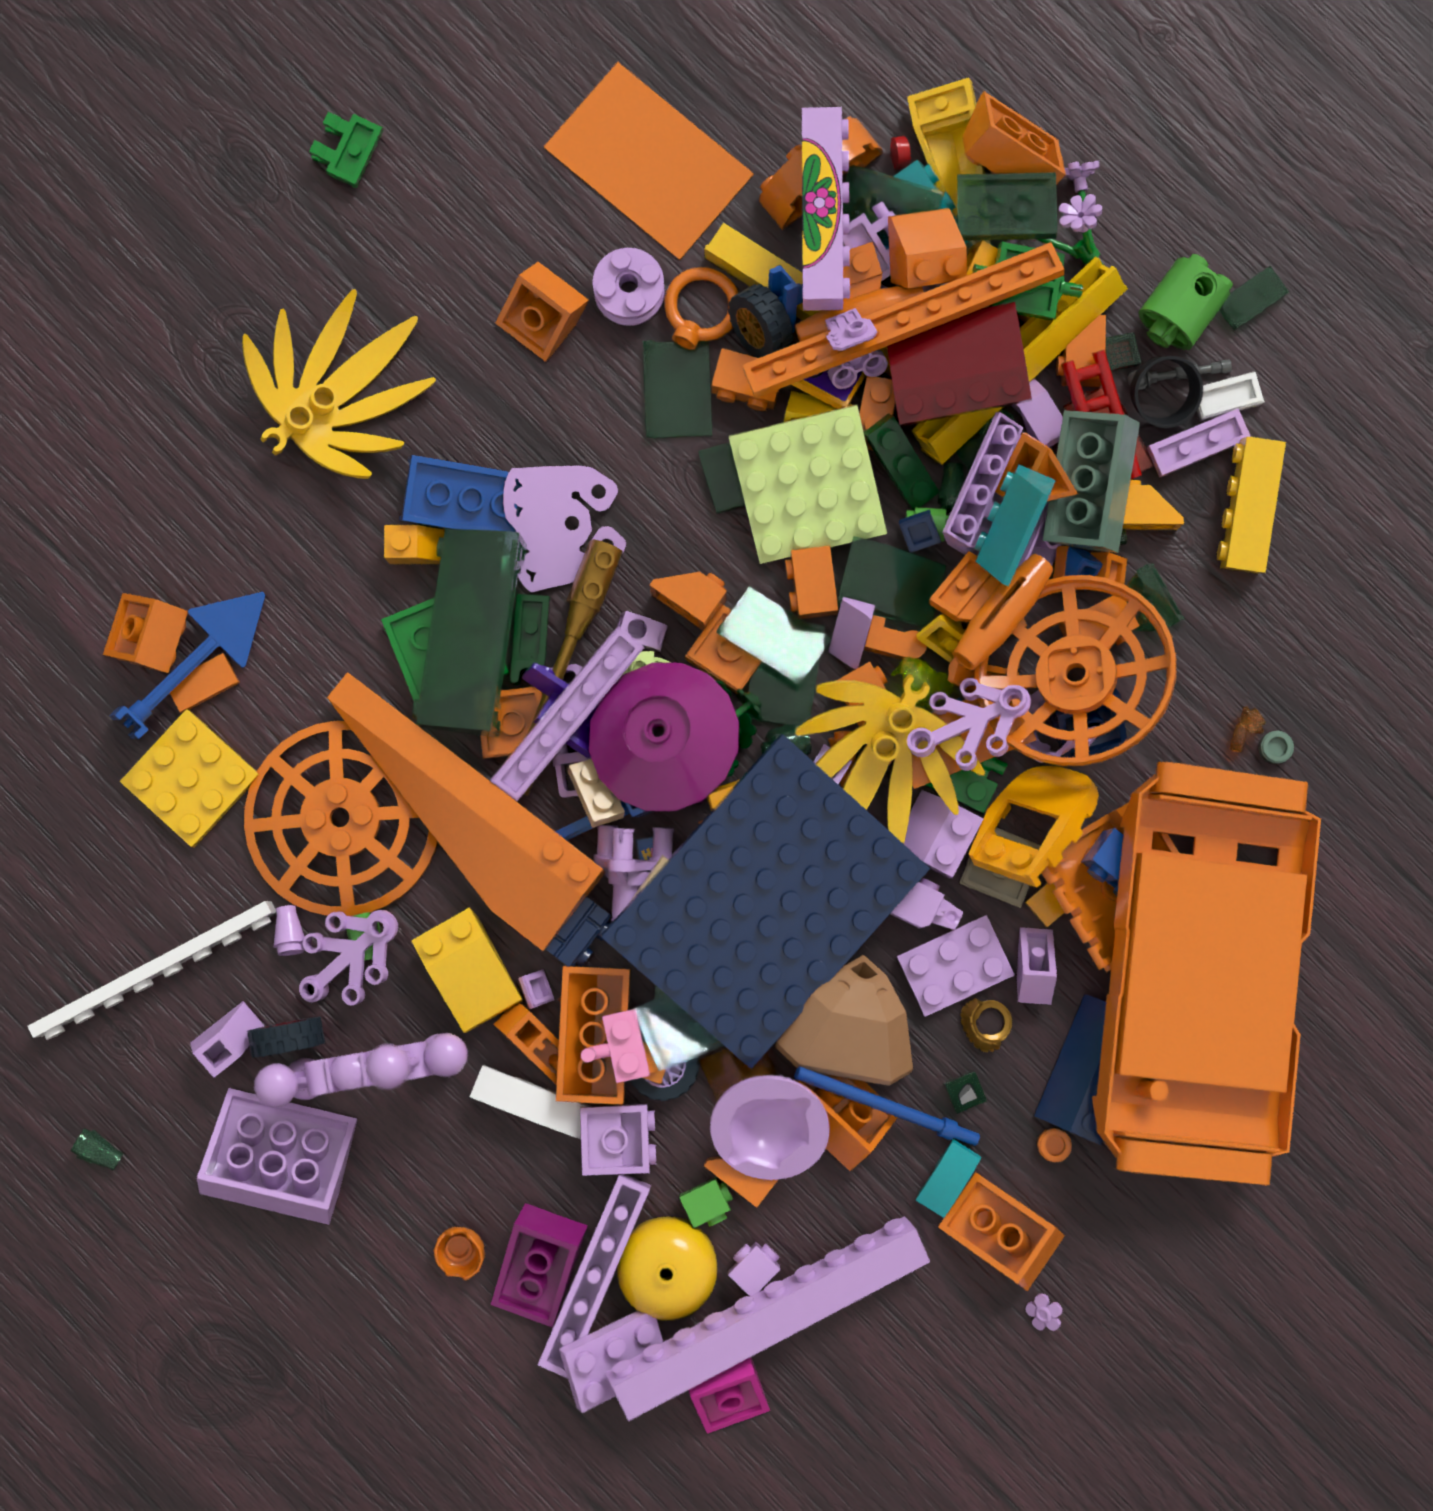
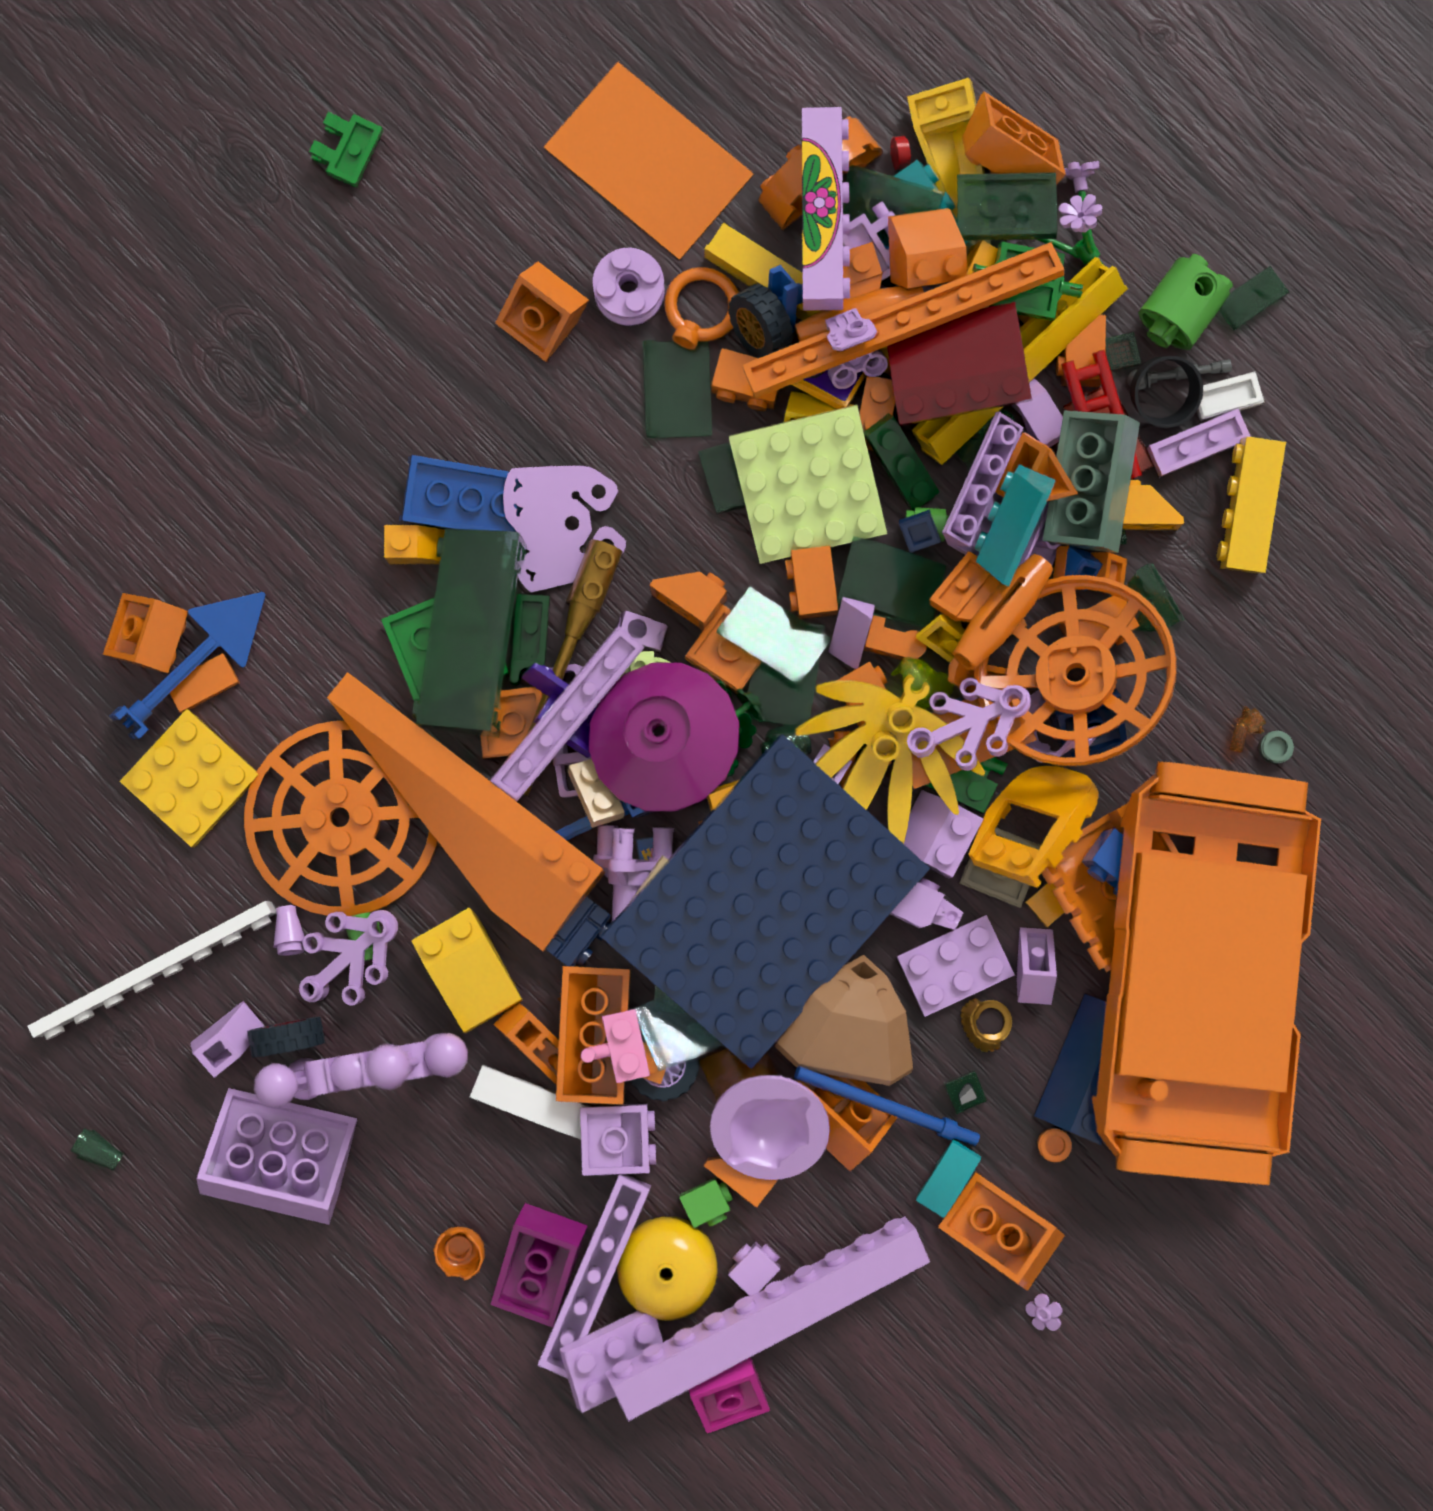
(312, 409): yellow plant -> none
(535, 989): lavender slope -> none
(951, 485): clear green cone -> none

